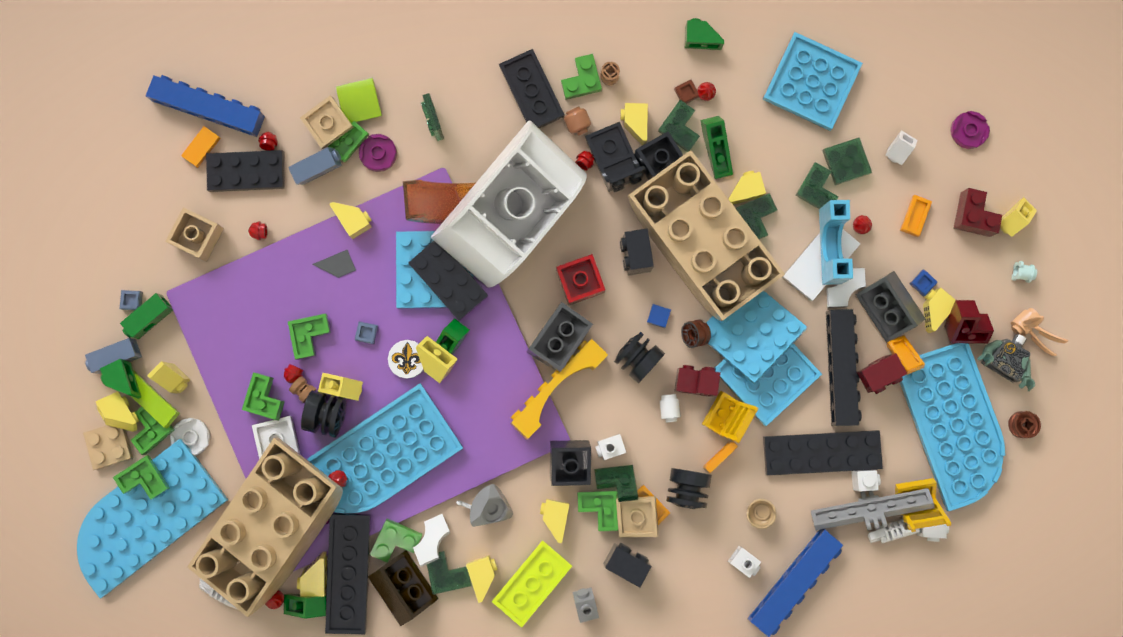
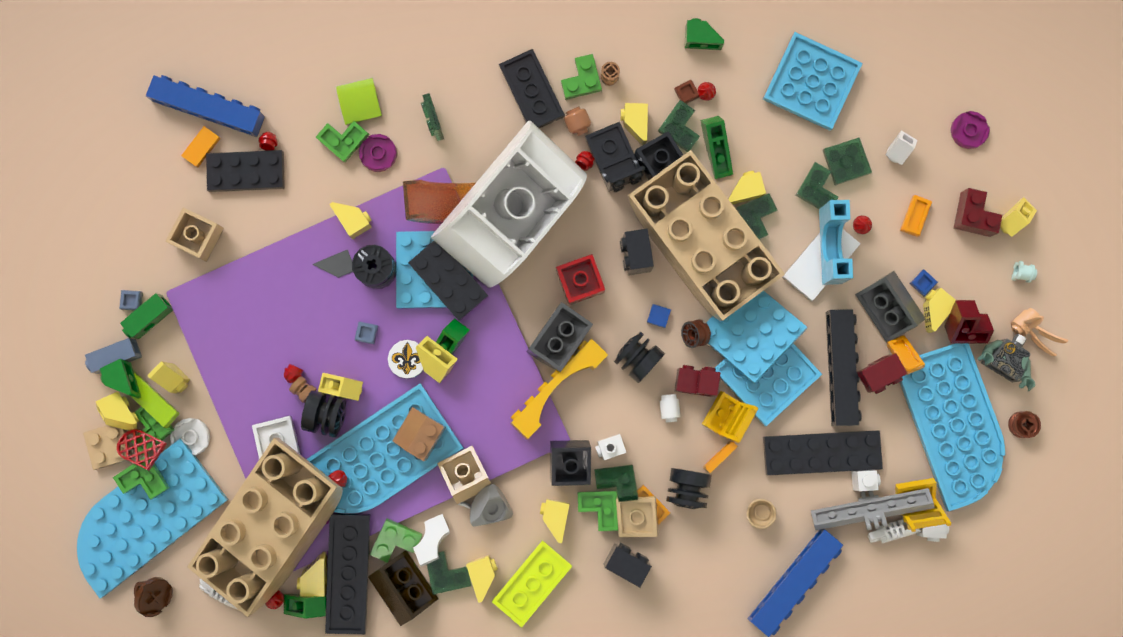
(144, 443): none -> red window
(152, 596): none -> reddish brown tile
(258, 230): red plate -> none
(258, 400): bright green plate -> none
(302, 332): bright green plate -> none
(315, 166): sand blue brick -> none
(326, 122): tan plate -> none
(374, 278): none -> black wheel
(419, 434): none -> medium nougat slope
(464, 474): none -> tan slope
(585, 604): light grey brick -> none
(745, 562): white brick -> none
(839, 295): white tile -> none

